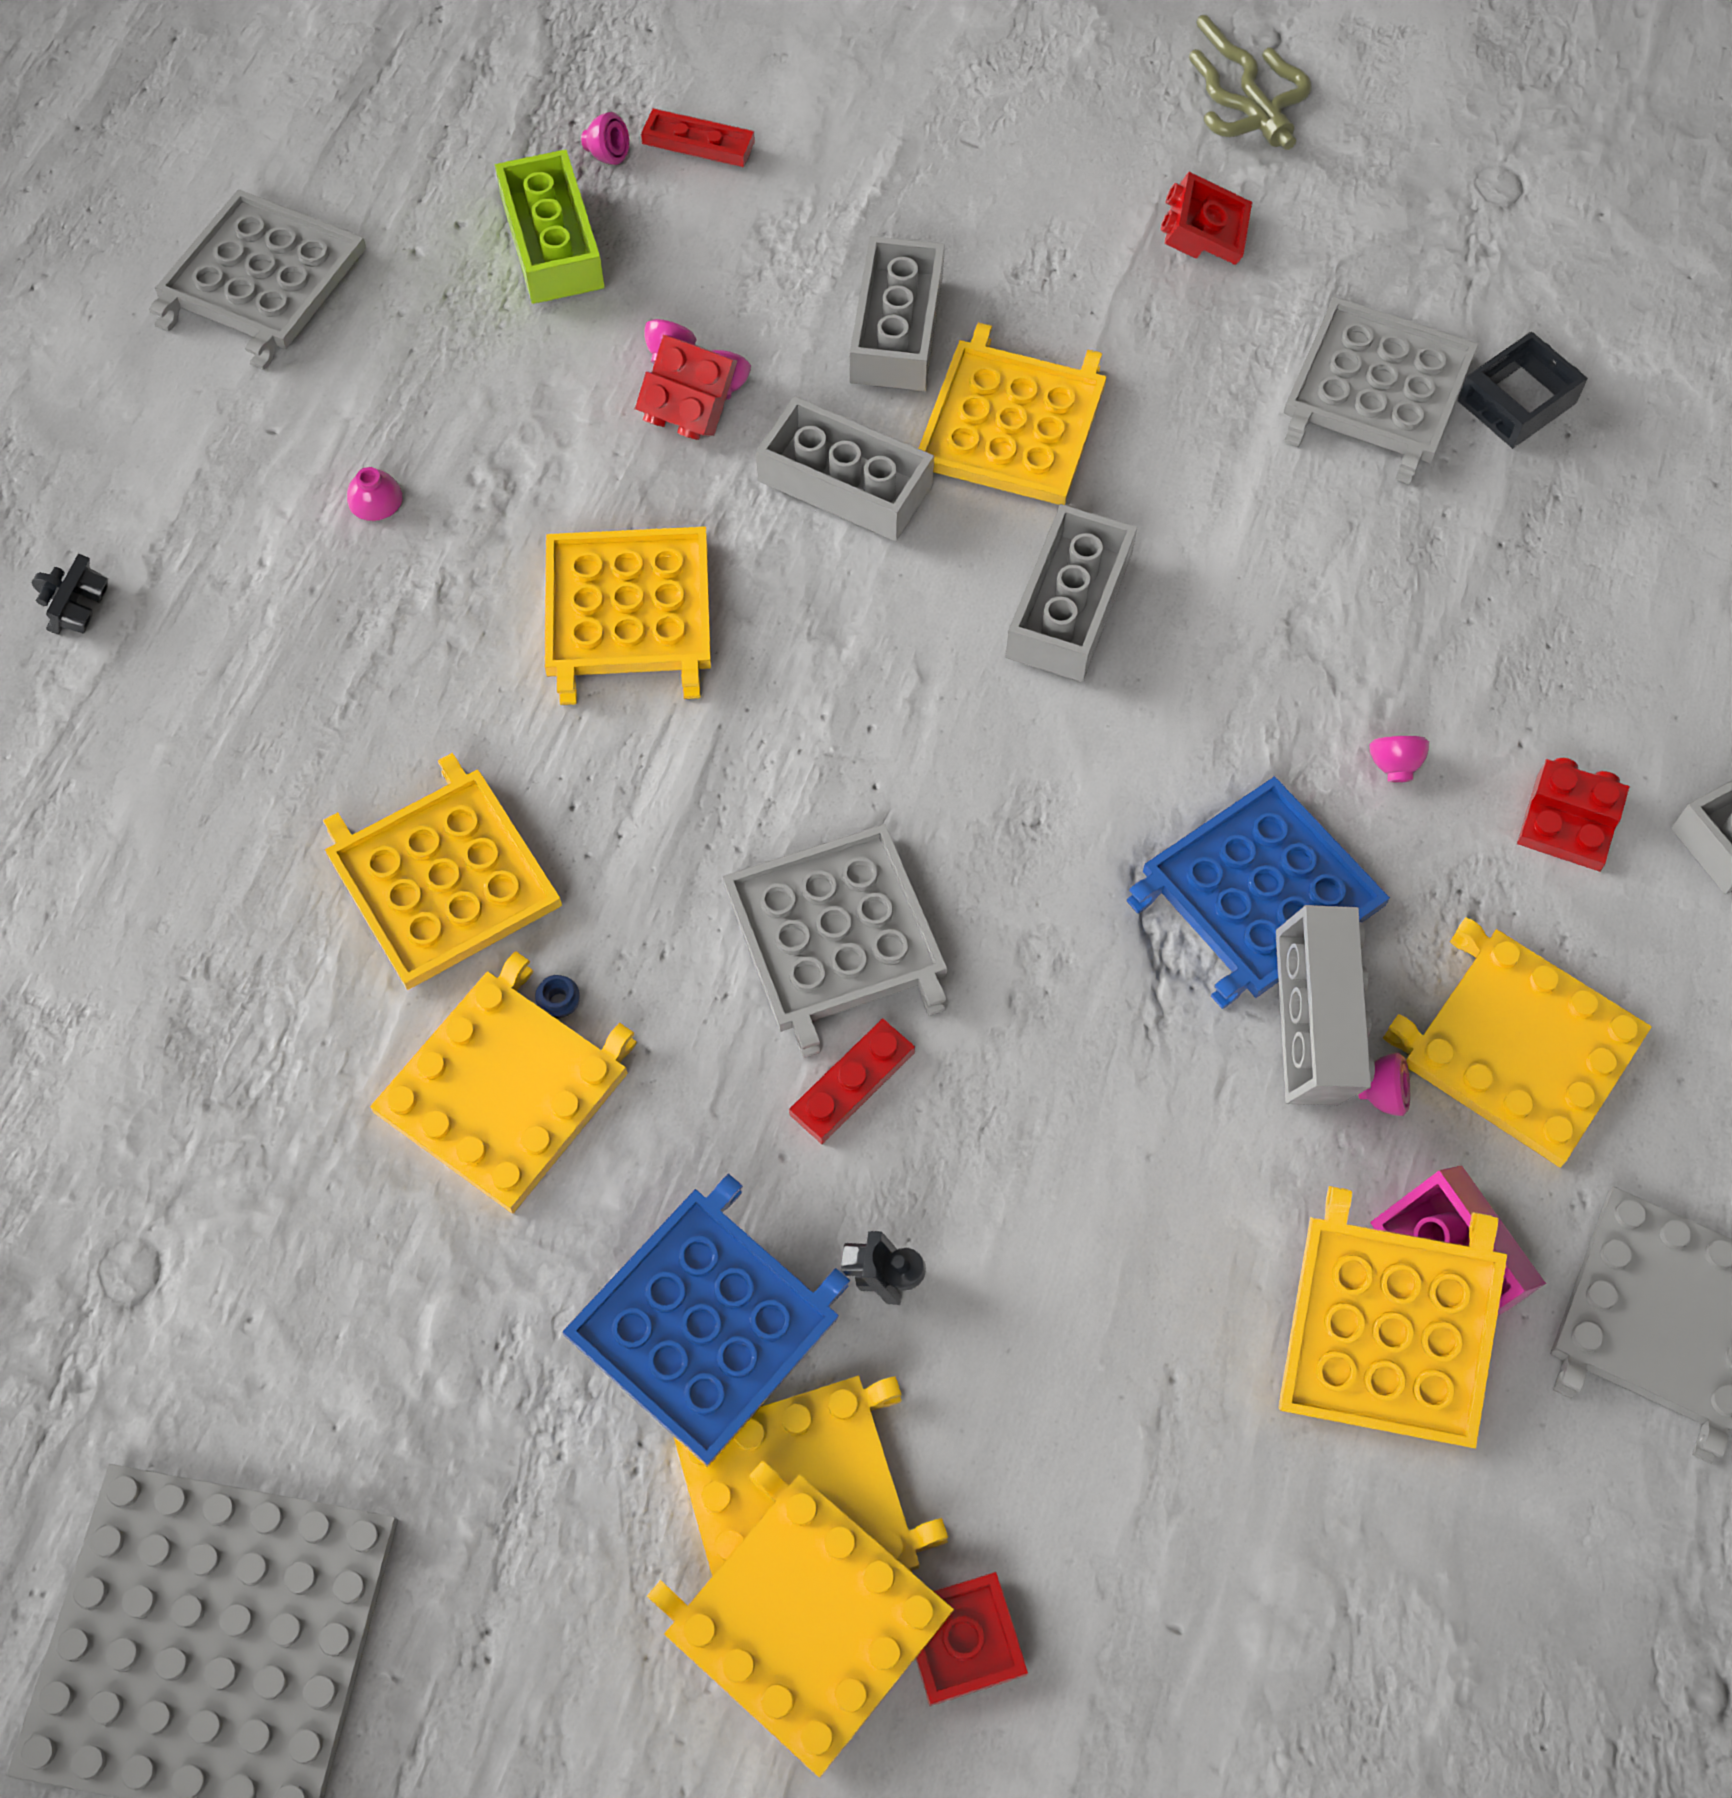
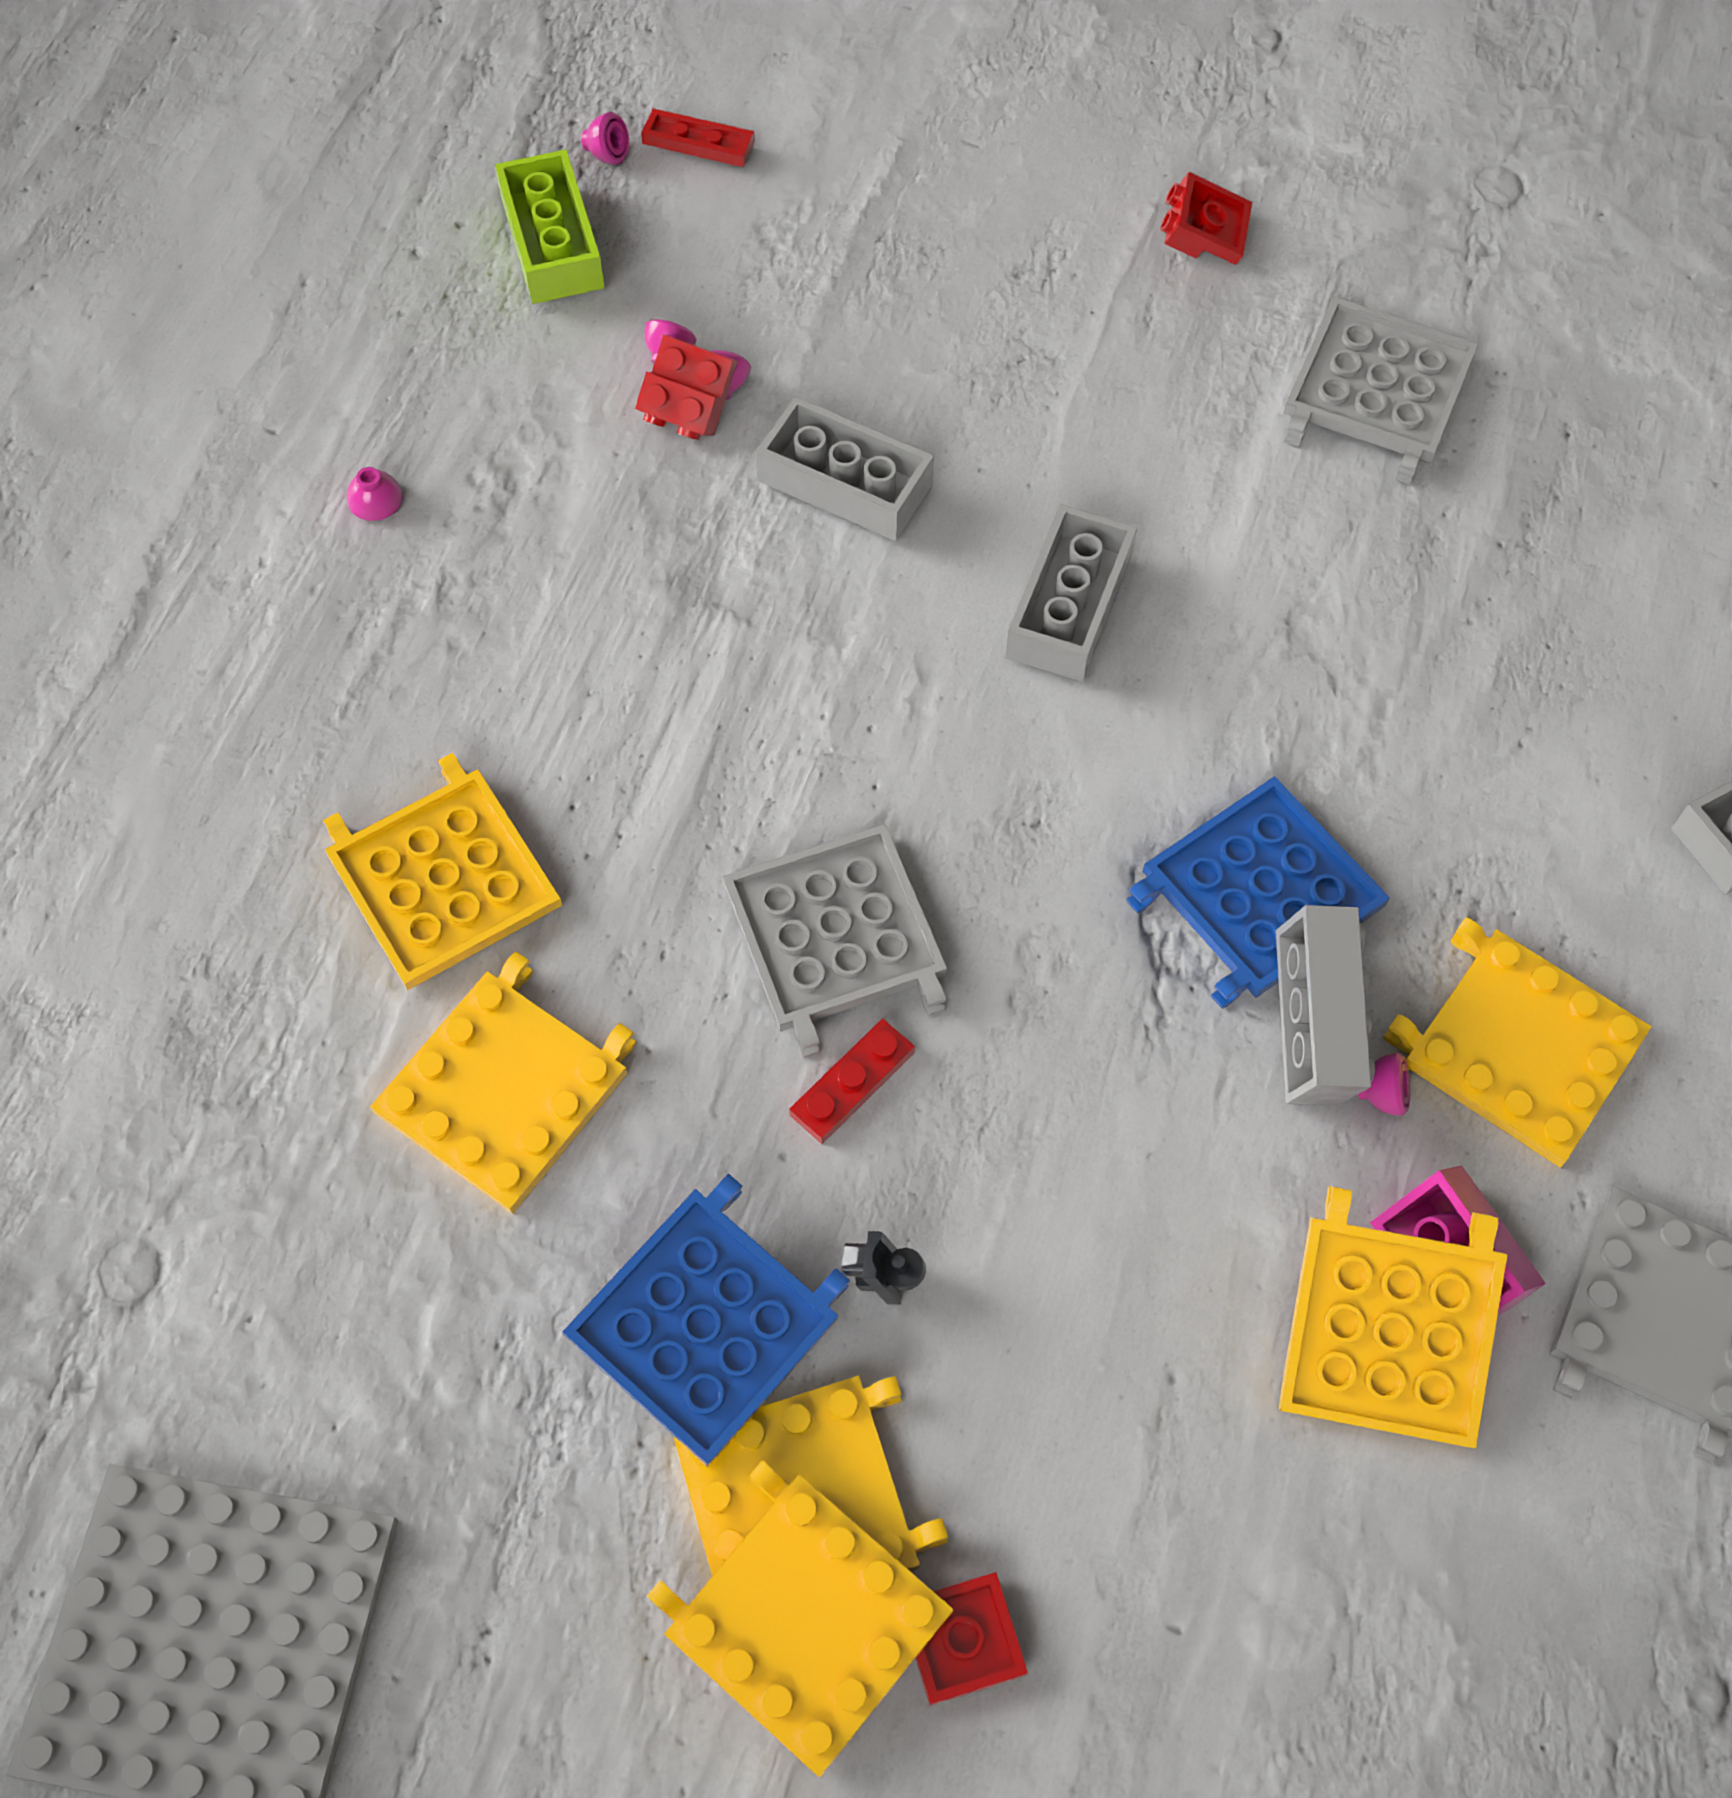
(64, 609): black hips -> none
(258, 272): light grey plate -> none
(558, 985): dark blue plate -> none
(627, 605): yellow plate -> none
(897, 313): light grey brick -> none
(1013, 419): yellow plate -> none
(1261, 111): olive plant -> none
(1399, 756): dark pink brick -> none
(1504, 414): black window -> none
(1573, 813): red plate -> none

